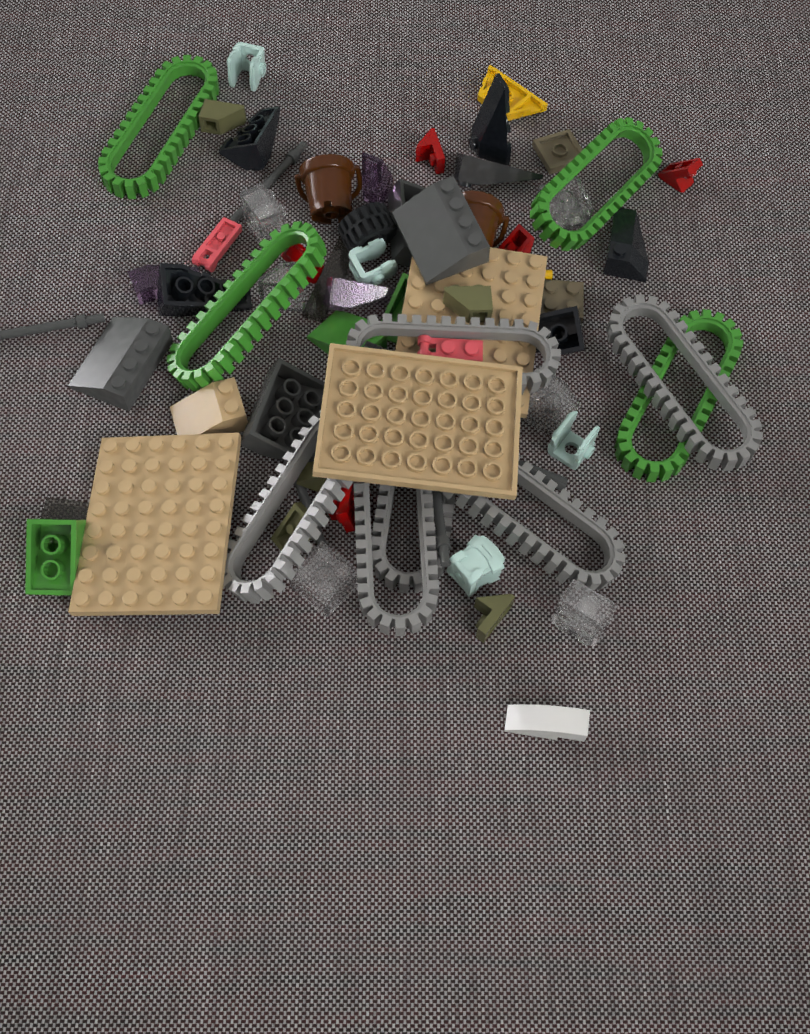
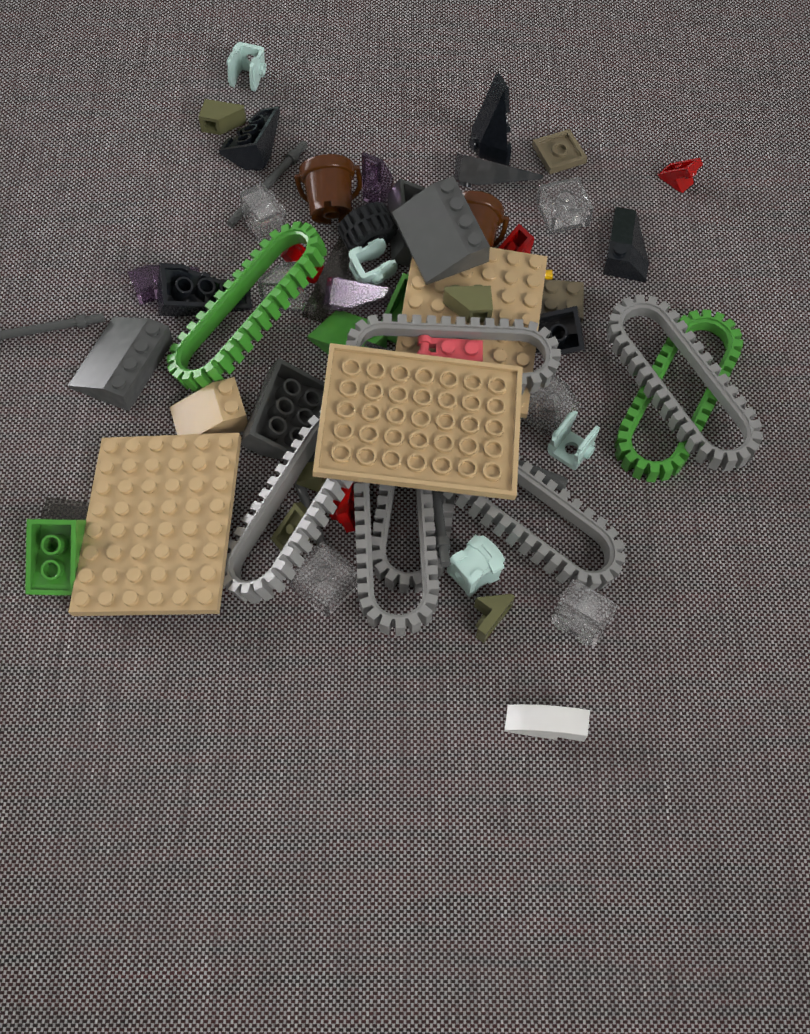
(140, 113): bright green piece -> none
(217, 244): coral plate -> none
(430, 149): red slope -> none
(521, 100): yellow wing -> none
(575, 239): bright green piece -> none

